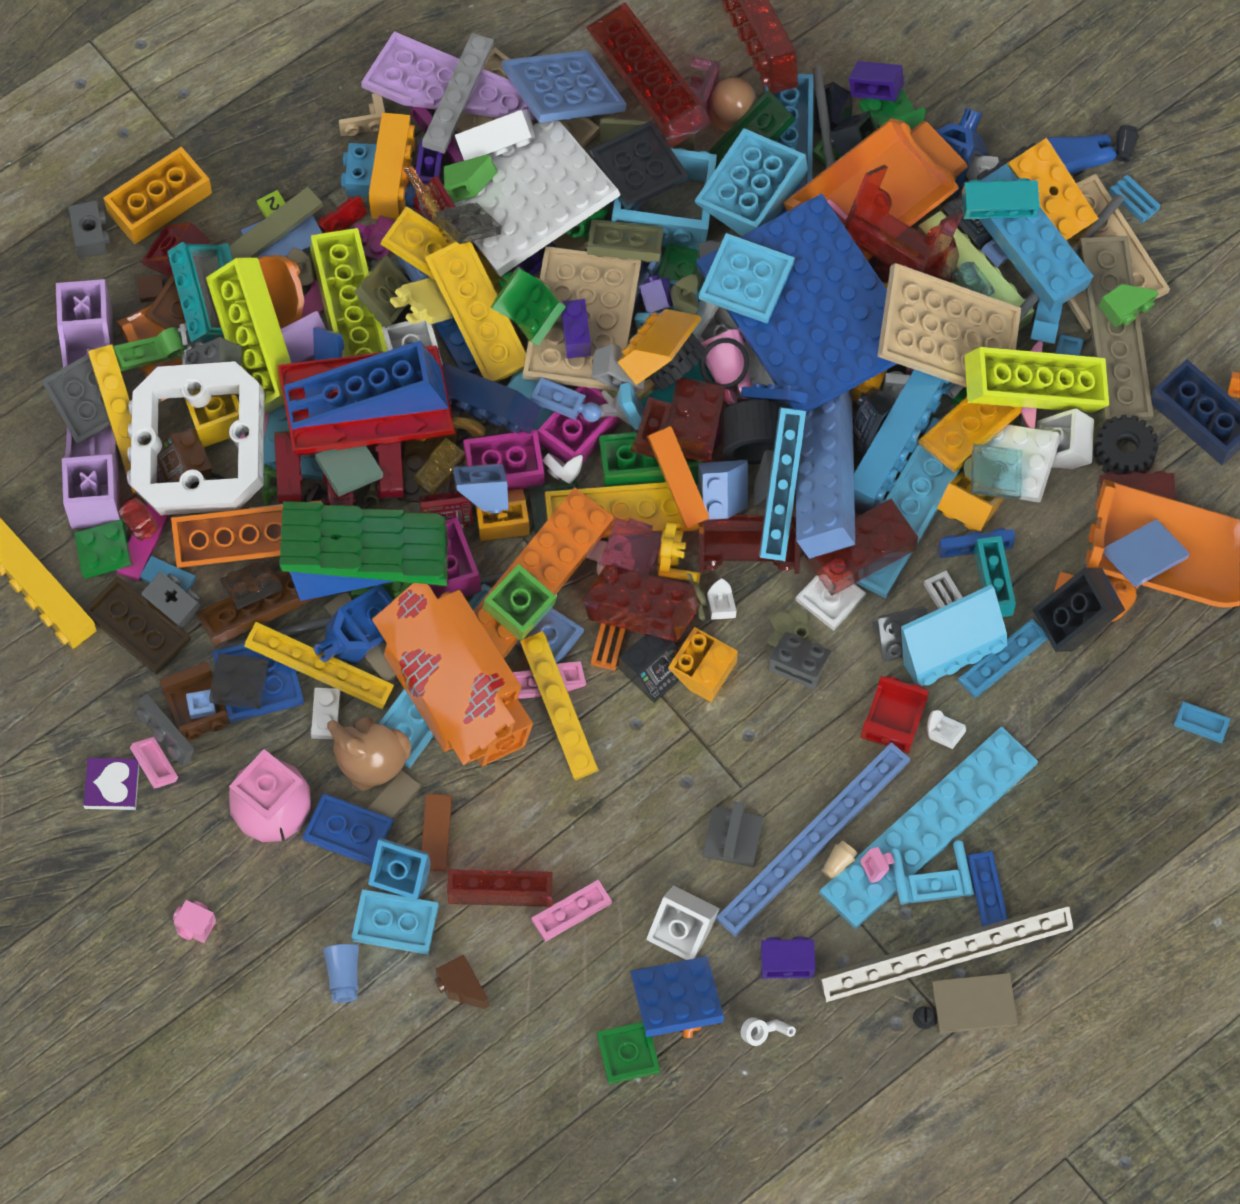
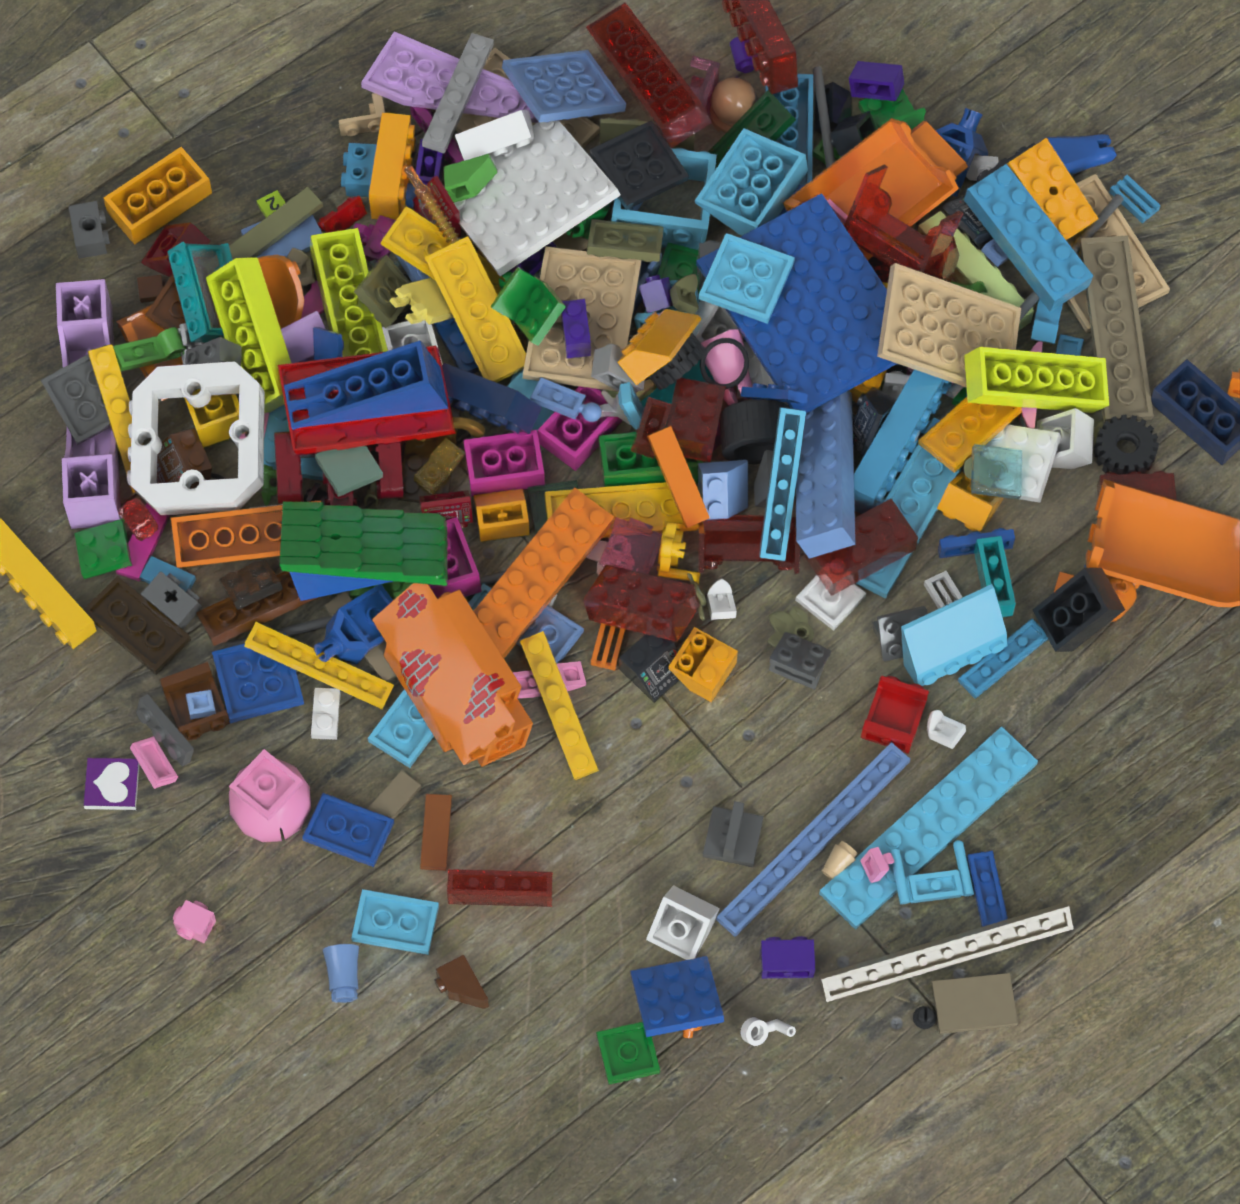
(239, 681): clear smoke plate -> none
(369, 752): medium nougat piece -> none
(399, 869): dark azure slope -> none
(468, 223): clear smoke plate -> none
(483, 486): medium blue slope -> none
(519, 602): bright green brick -> none
(559, 469): white plate -> none
(571, 910): bright pink plate -> none
(742, 61): none -> dark purple brick
(972, 278): clear light blue tile -> none
(1000, 199): teal brick -> none
(1125, 142): black cone -> none
(1125, 302): bright green slope -> none
(1146, 553): medium blue tile -> none
(1202, 722): dark azure tile -> none

